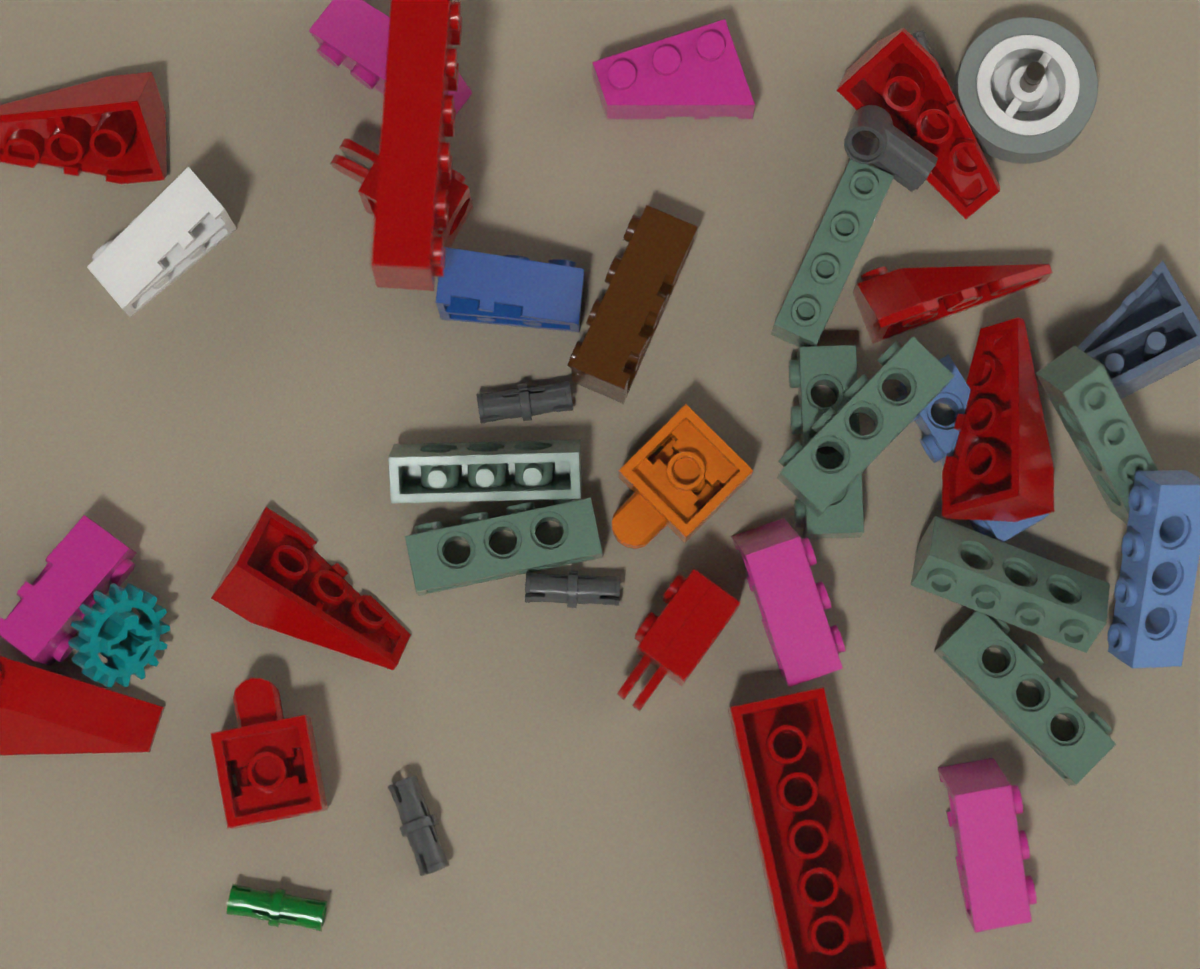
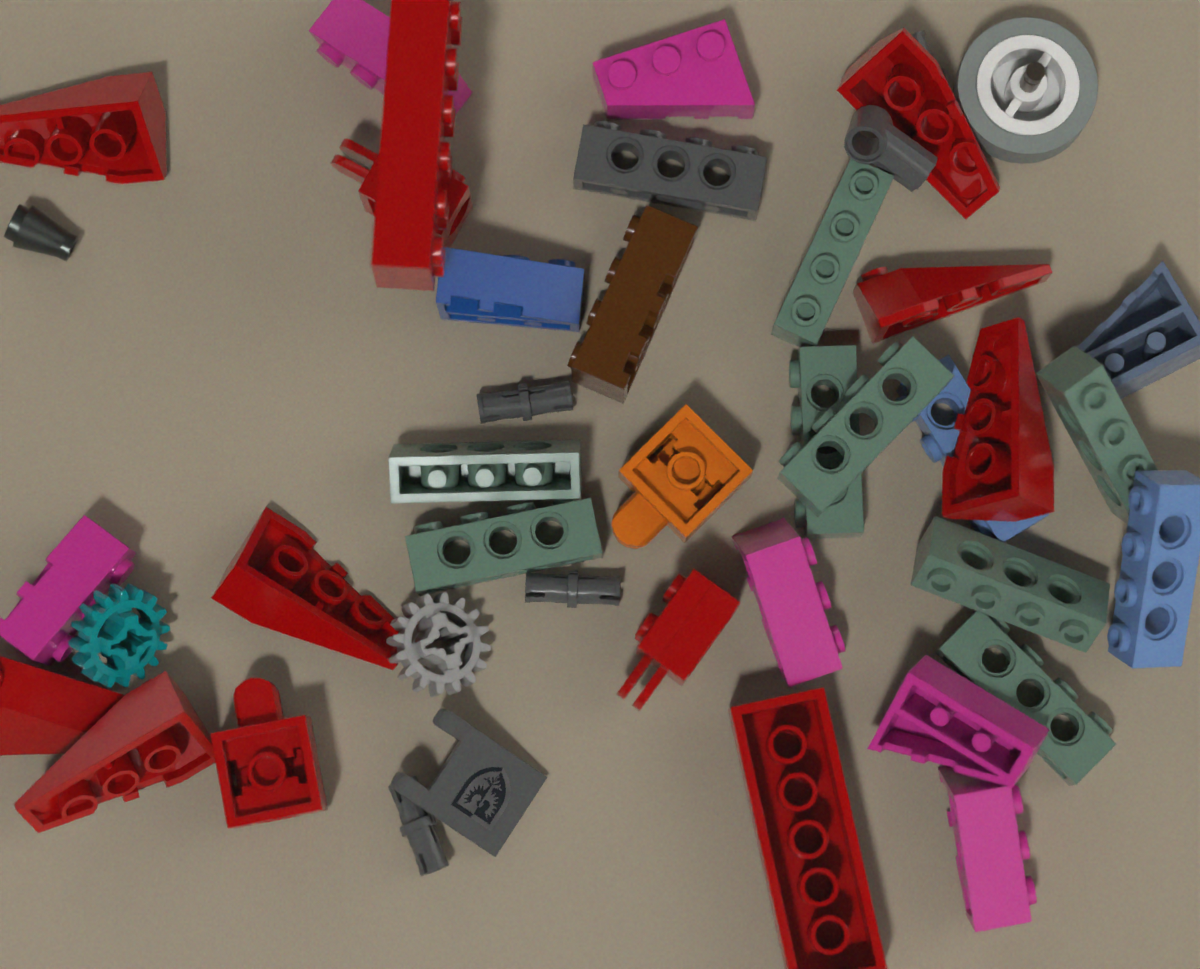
(38, 233): none -> pearl dark grey cone
(137, 743): none -> red wedge
(161, 243): white wedge -> none
(276, 907): green pin -> none
(444, 661): none -> light grey gear
(478, 788): none -> dark grey flag
(689, 190): none -> dark grey brick
(959, 726): none -> dark pink wedge

